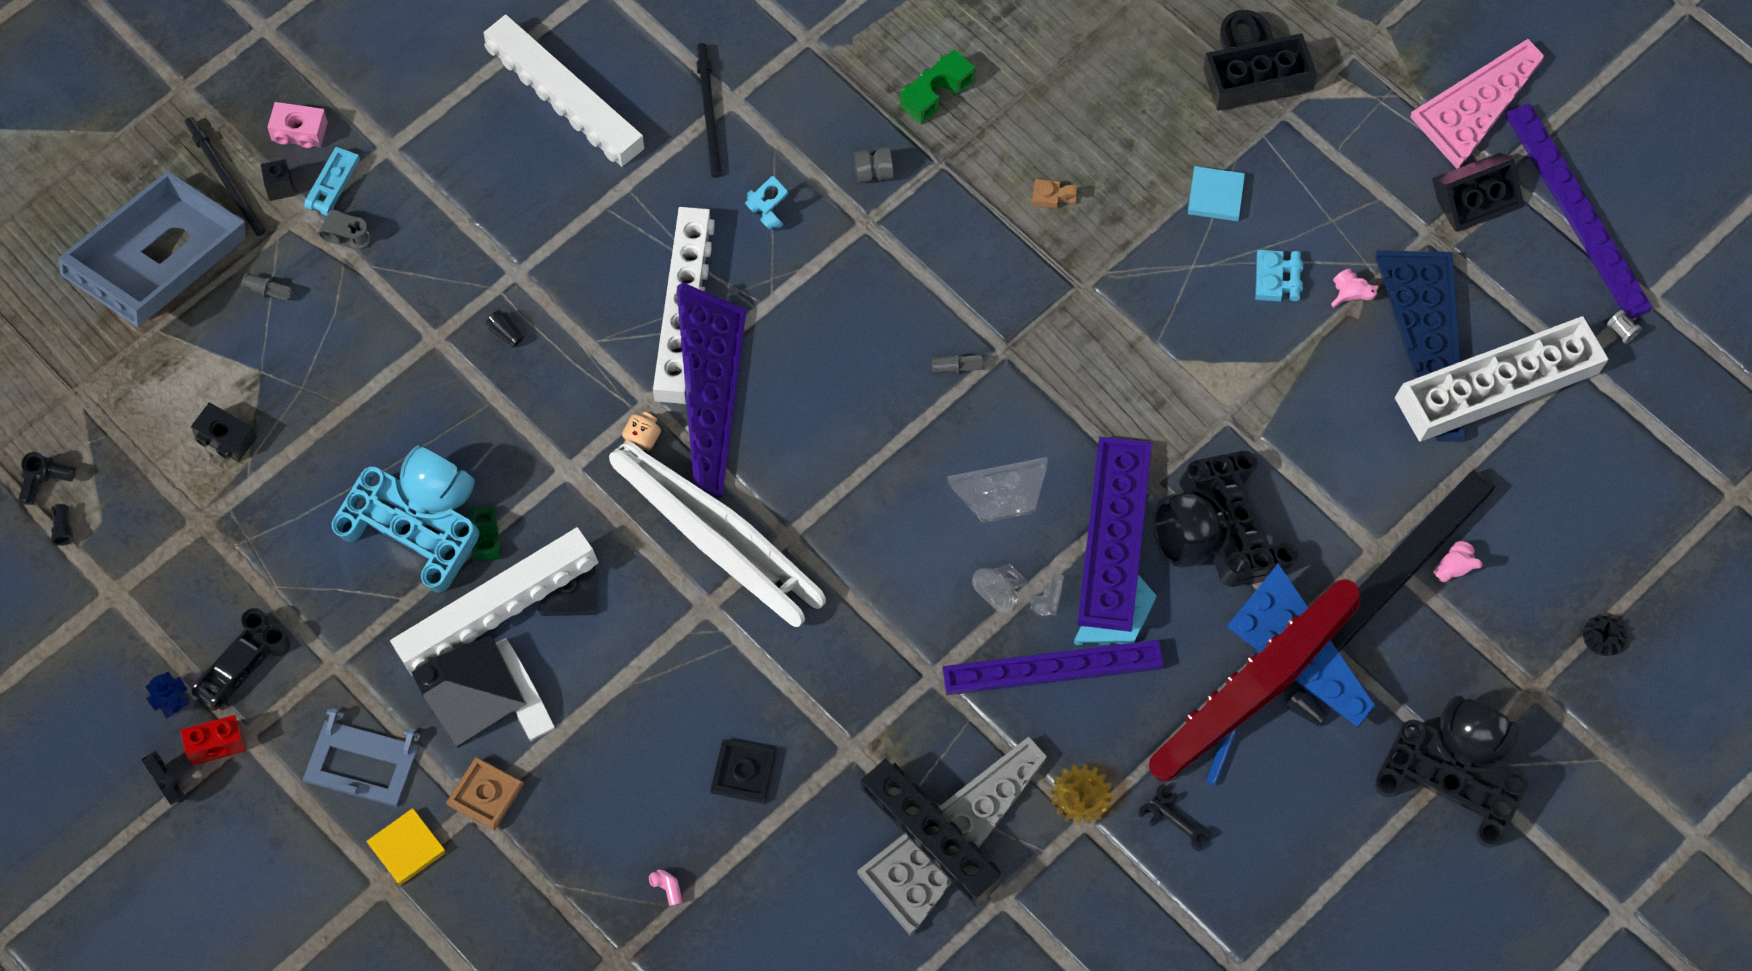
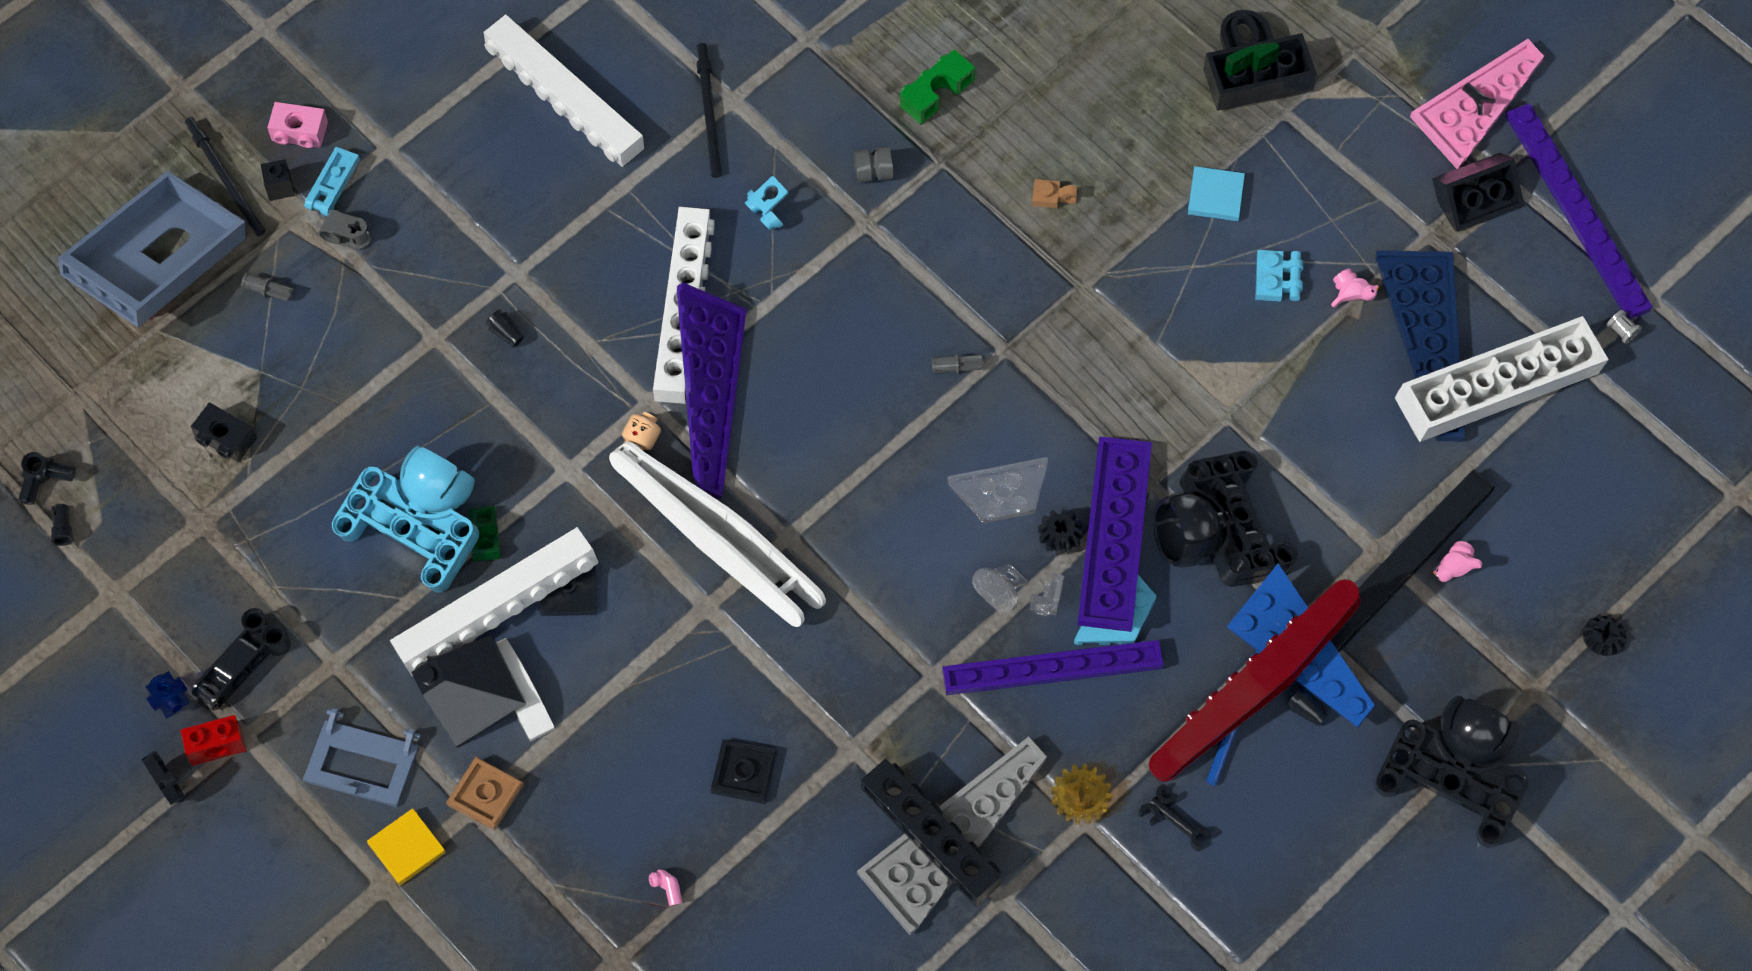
(1064, 540): none -> black gear
(1257, 56): none -> dark green slope
(1478, 97): none -> black bar

